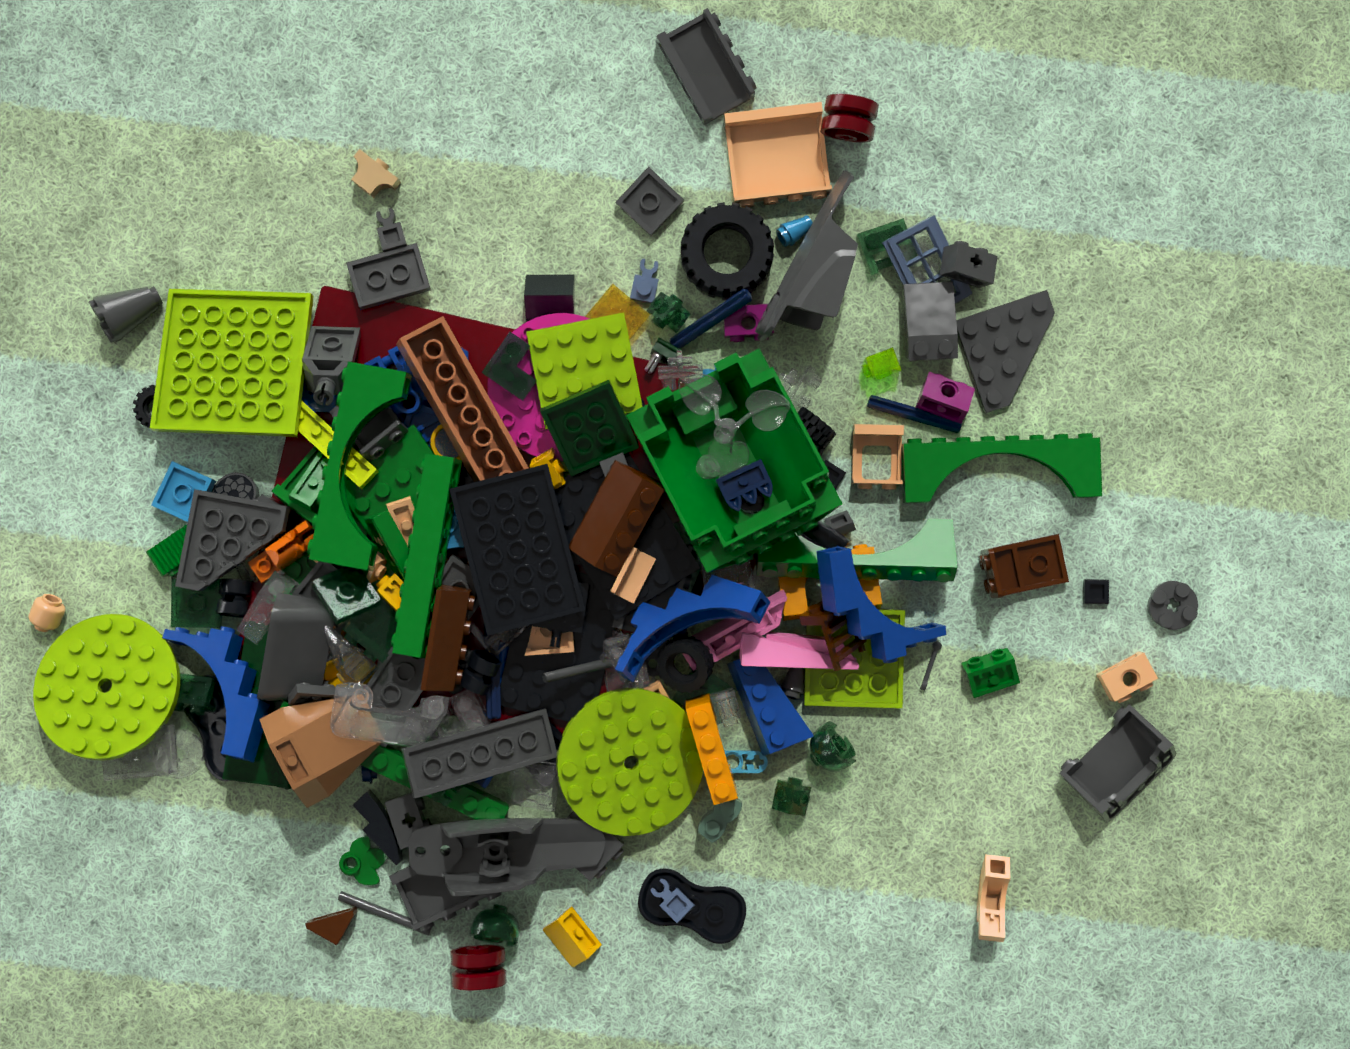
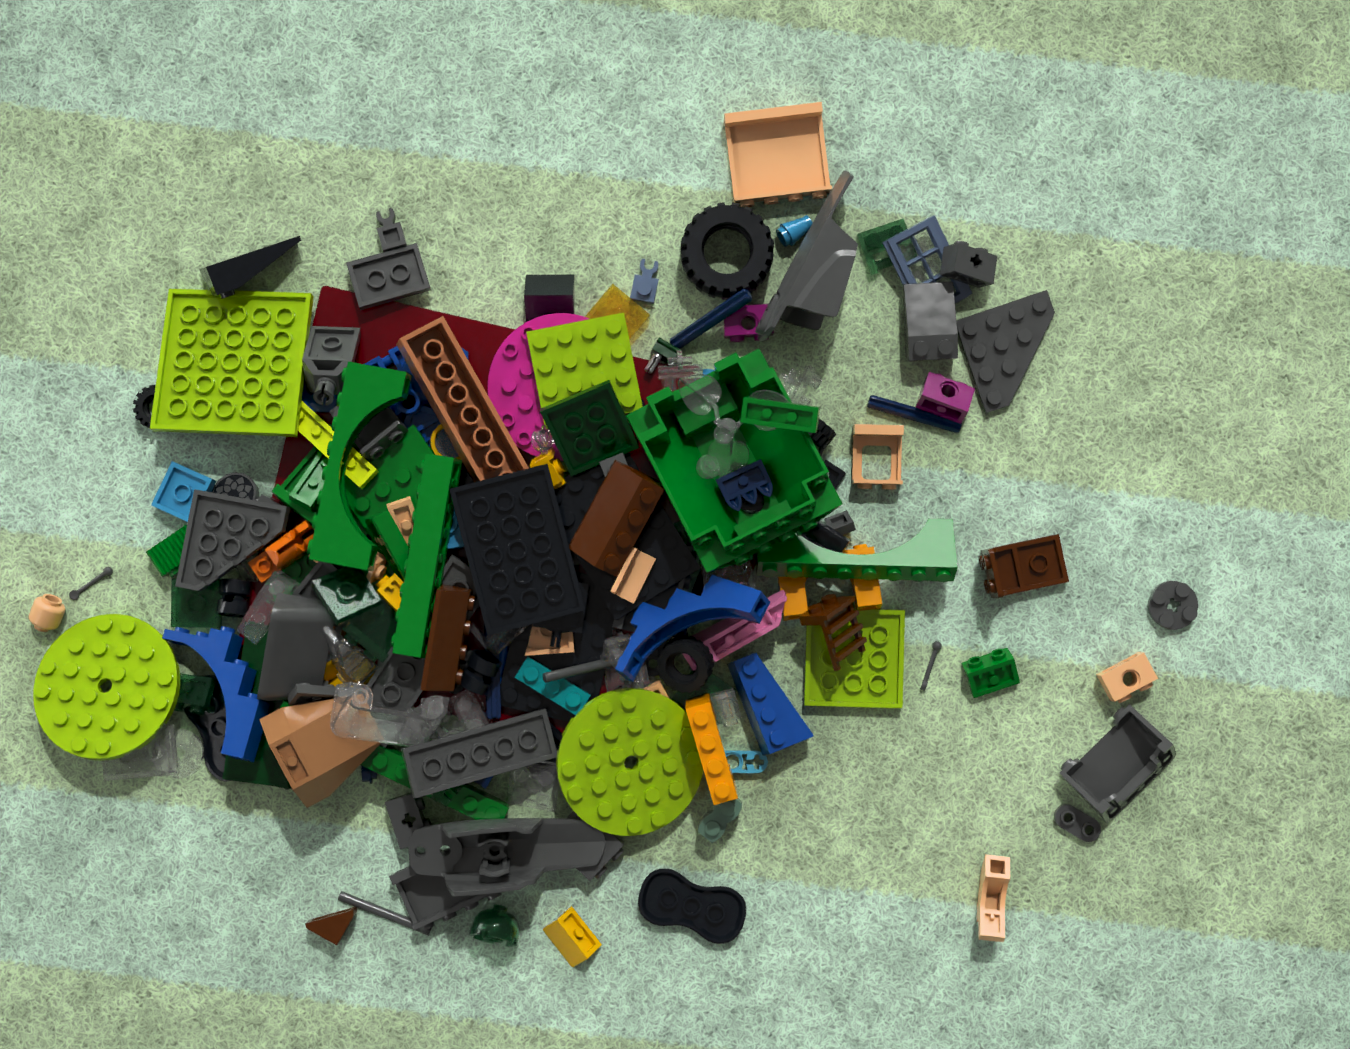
(74, 594): none -> dark grey hinge
(124, 310): dark grey cone -> none
(235, 272): none -> black wedge
(366, 860): green plate -> none
(373, 175): tan brick -> none
(380, 826): black slope -> none
(478, 967): dark red wheel -> none
(504, 370): clear green plate -> none
(542, 440): none -> clear plate
(559, 691): none -> teal plate
(649, 201): dark grey plate -> none
(668, 312): clear green brick -> none
(674, 902): sand blue plate -> none
(707, 66): dark grey panel -> none
(780, 414): none -> green plate
(790, 651): bright pink wedge -> none
(791, 796): clear green brick -> none
(794, 683): dark grey cone -> none
(831, 752): clear green cylinder -> none
(845, 596): blue arch -> none
(849, 118): dark red wheel -> none
(881, 365): clear neon green window -> none
(1071, 459): green arch -> none
(1077, 823): none -> dark grey plate
(1095, 591): black tile -> none

